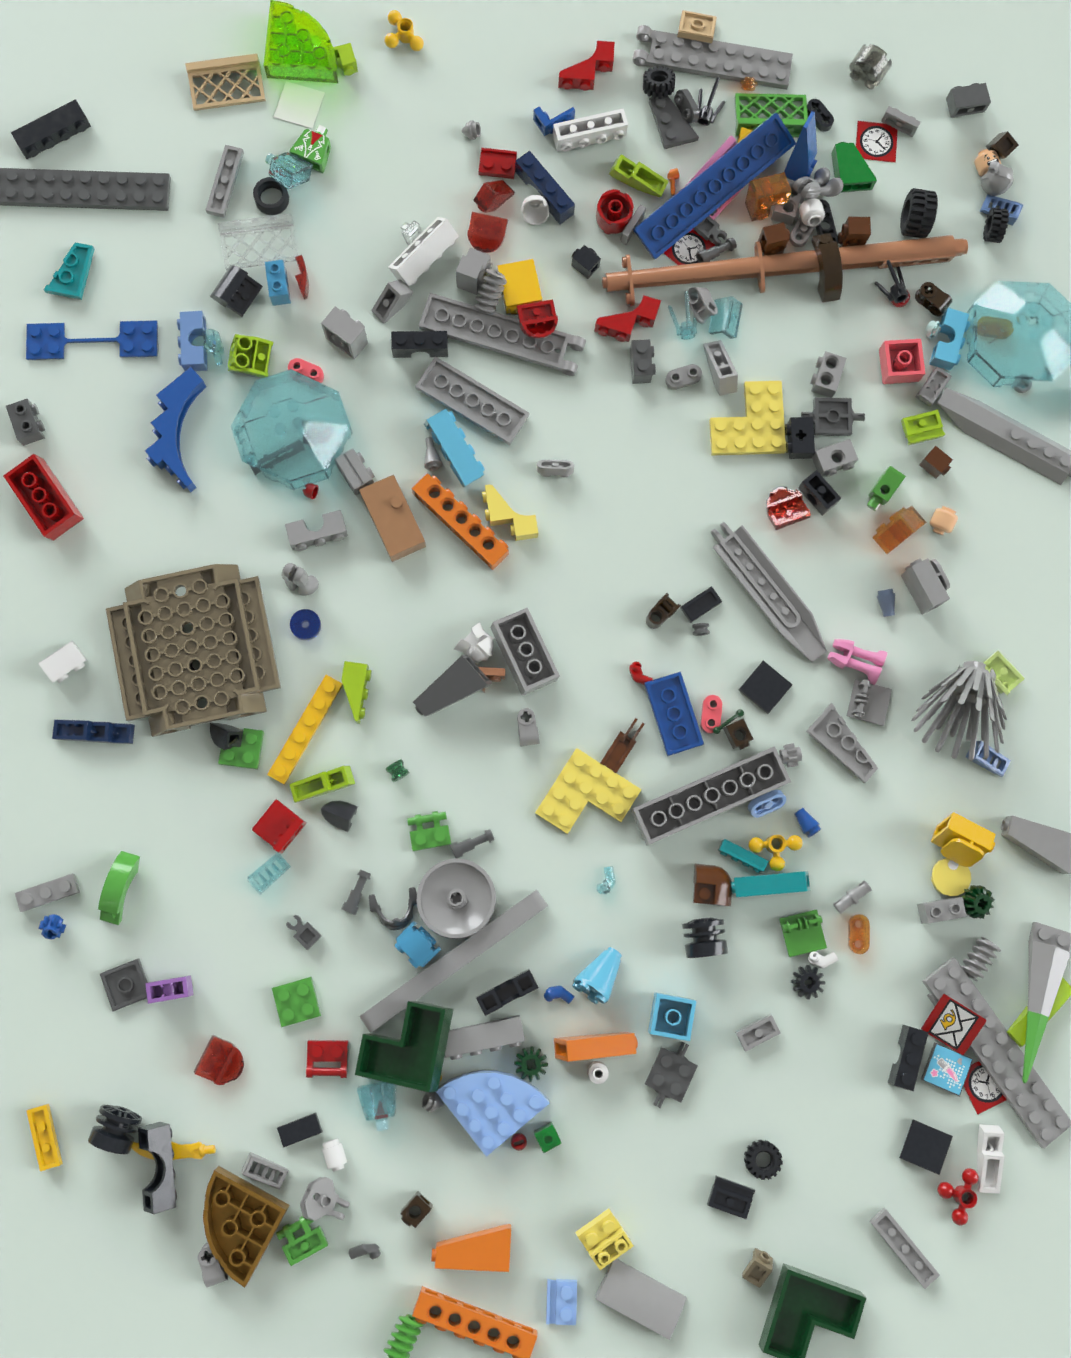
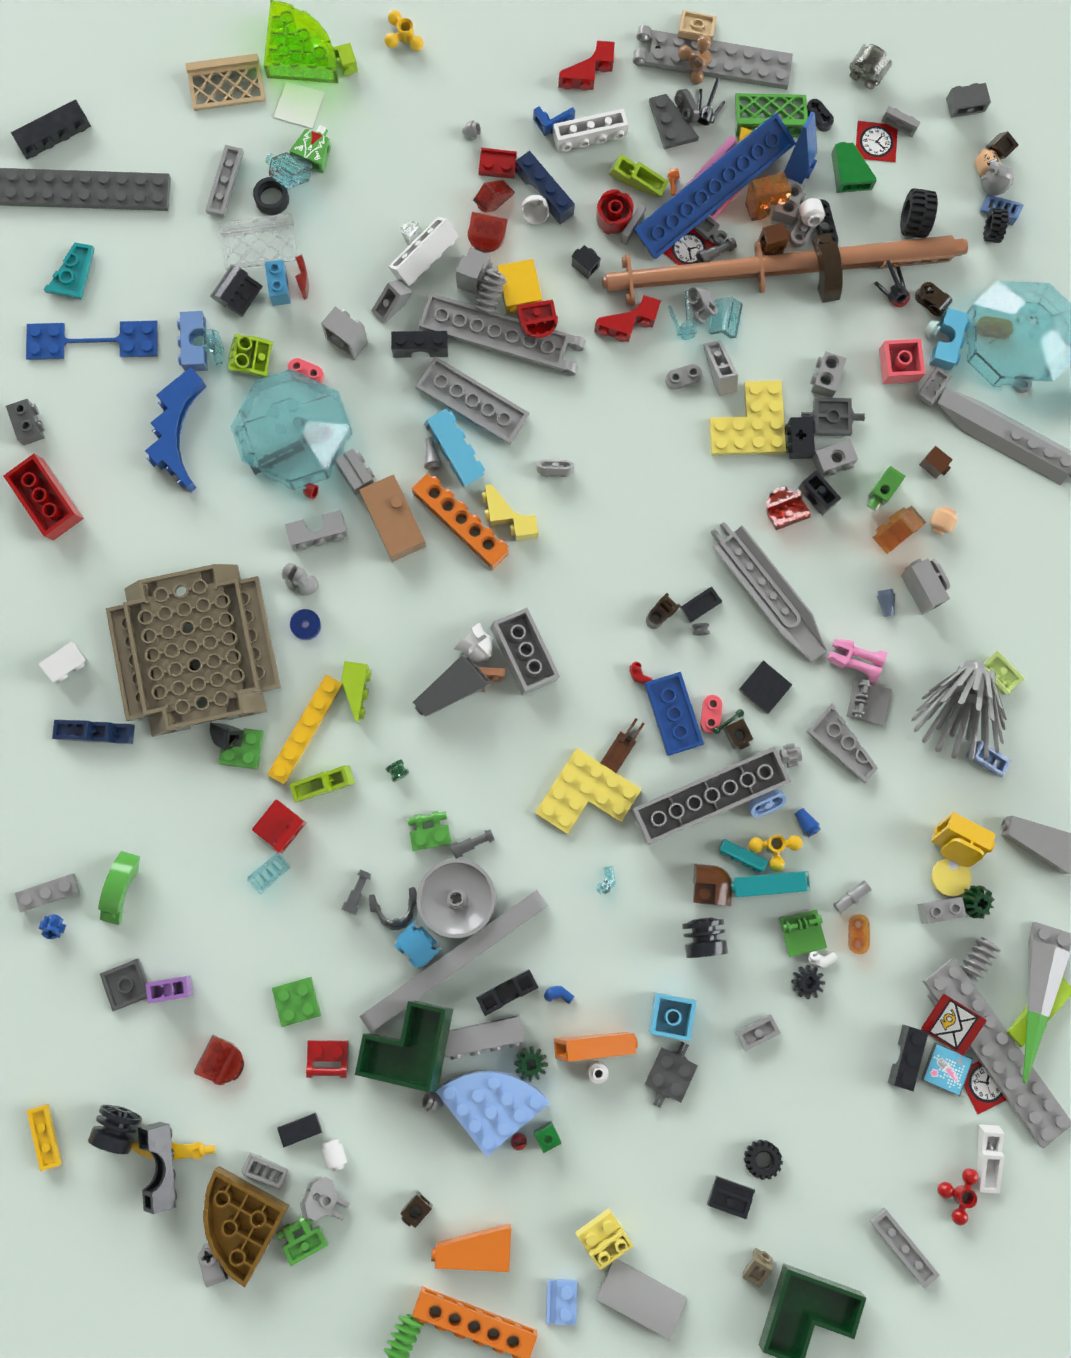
(306, 934): dark grey plate -> none
(339, 814): black brick -> none
(371, 1249): dark grey arm -> none
(378, 1102): clear light blue torso -> none
(527, 730): light grey piece -> none
(599, 976): medium azure cone -> none
(641, 361): dark grey brick -> none
(659, 82): black tyre -> none
(698, 60): none -> medium nougat piece
(748, 84): clear orange plate -> none
(820, 185): light grey piece -> none
(855, 231): reddish brown brick -> none
(923, 427): lime plate -> none
(926, 1147): black slope -> none

